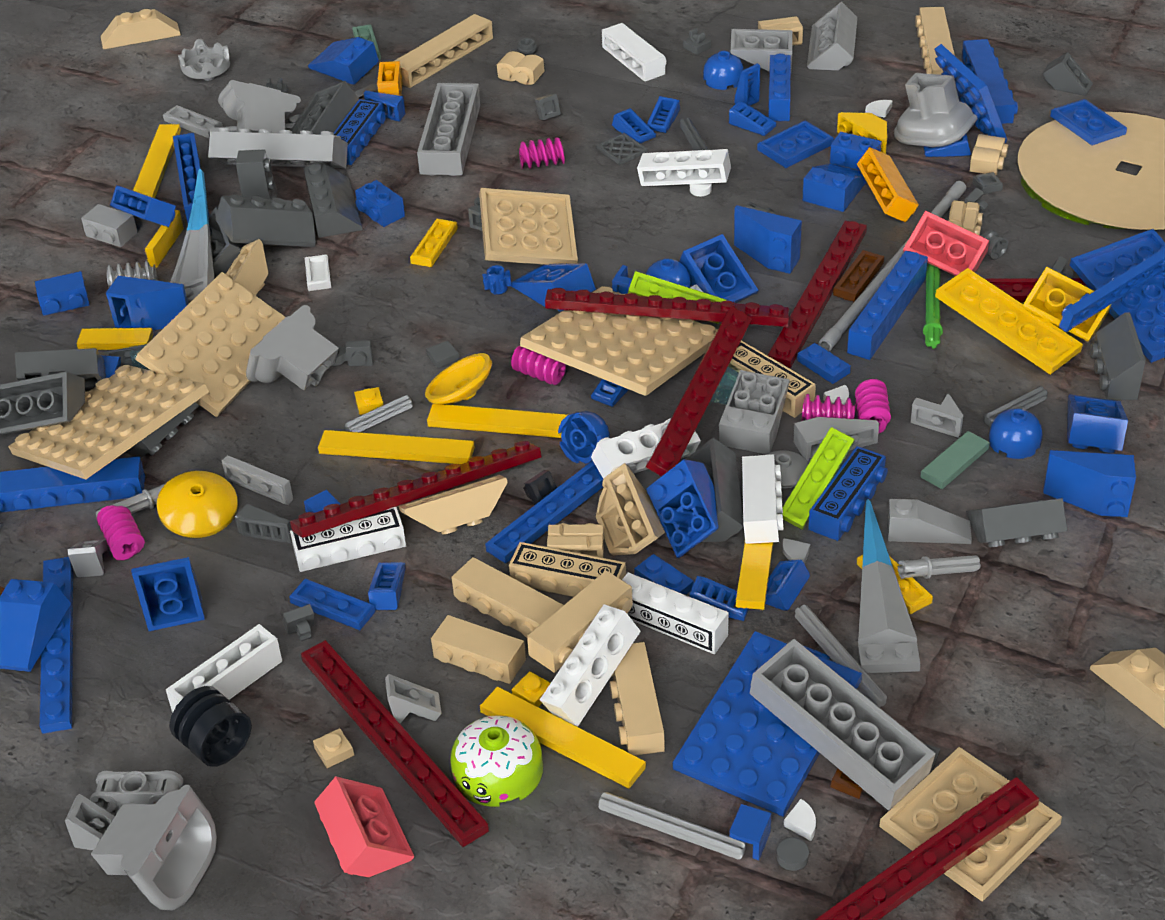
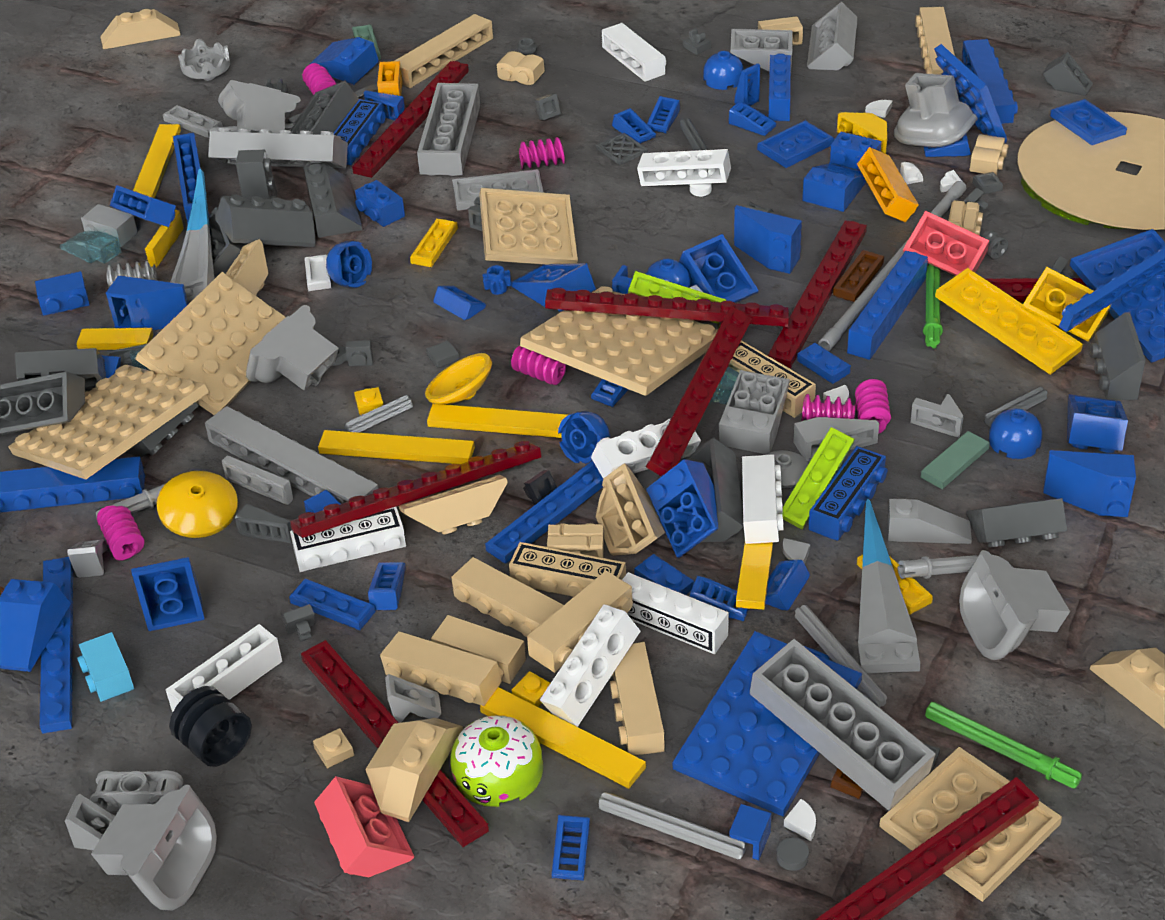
(92, 246): none -> clear light blue slope
(105, 666): none -> medium azure brick
(284, 457): none -> light grey brick
(317, 78): none -> dark pink piece
(349, 264): none -> blue cylinder
(406, 123): none -> dark red plate
(409, 763): none -> tan wedge
(441, 668): none -> tan brick
(458, 302): none -> blue slope
(468, 188): none -> light grey tile
(575, 825): none -> blue slope
(910, 173): none -> white tile
(948, 180): none -> white tile
(1004, 745): none -> bright green axle
(1005, 603): none -> light grey piece

